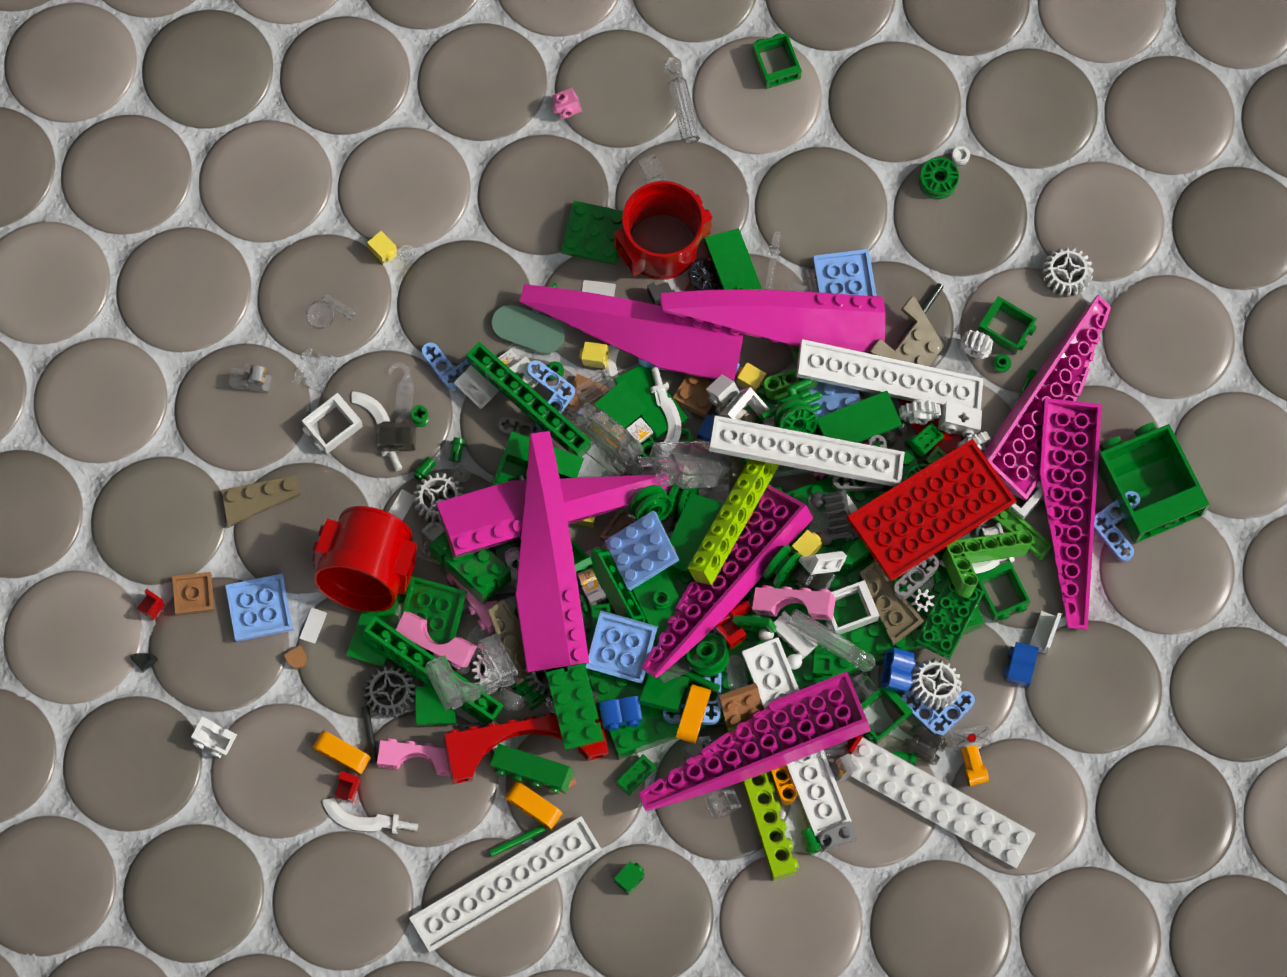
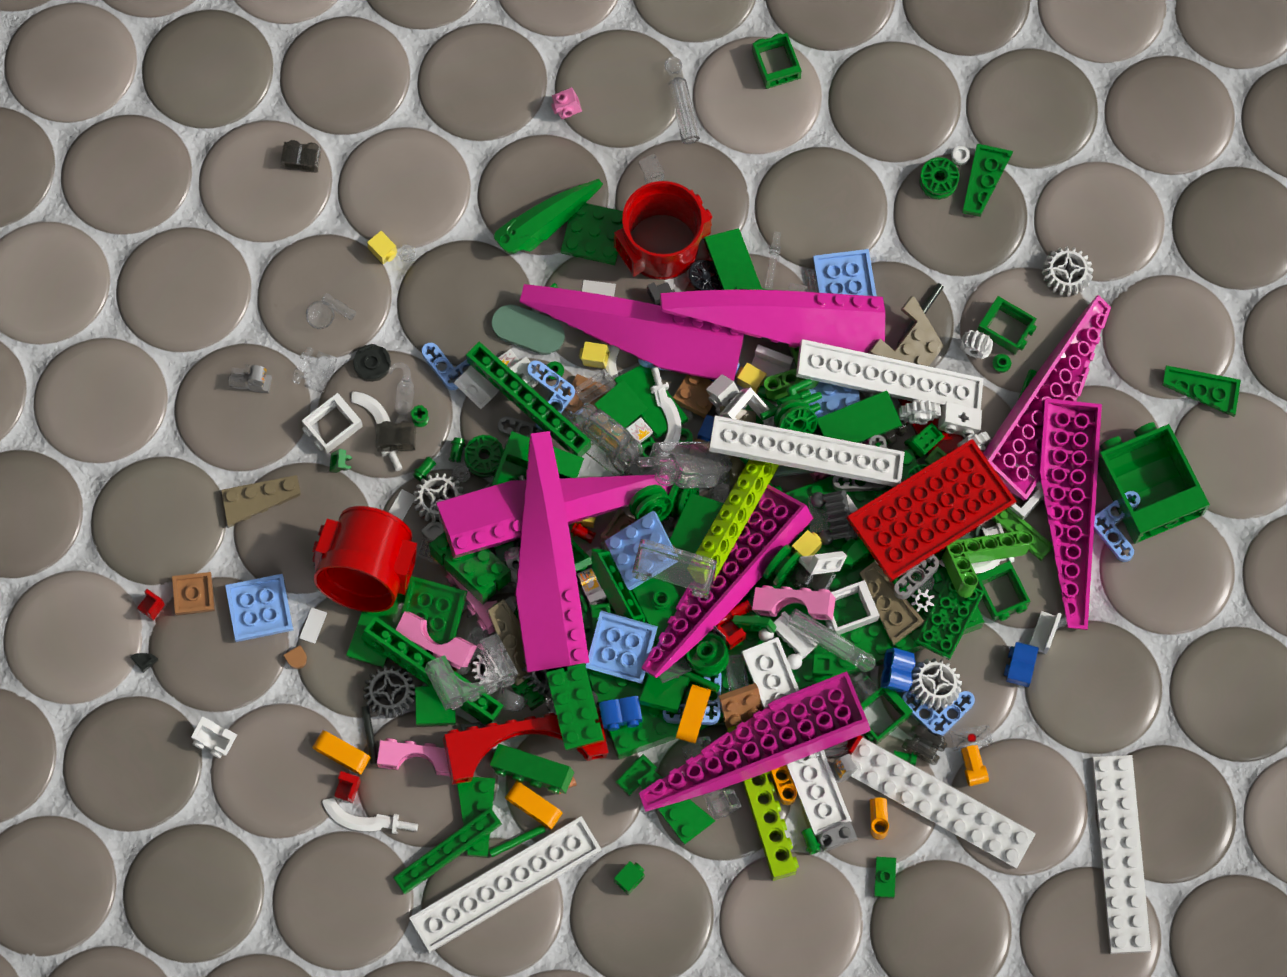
(301, 156): none -> clear smoke brick
(338, 459): none -> green tile
(372, 362): none -> pearl dark grey tile
(447, 850): none -> green tile
(475, 799): none -> green wing
(483, 444): none -> green wheel
(544, 219): none -> green piece
(582, 532): none -> red pin
(675, 567): none -> clear windscreen
(683, 817): none -> green wing
(771, 361): none -> white panel
(879, 816): none -> light orange piece
(885, 877): none -> green plate
(985, 174): none -> green wing
(1121, 854): none -> white plate
(1207, 388): none -> green wing

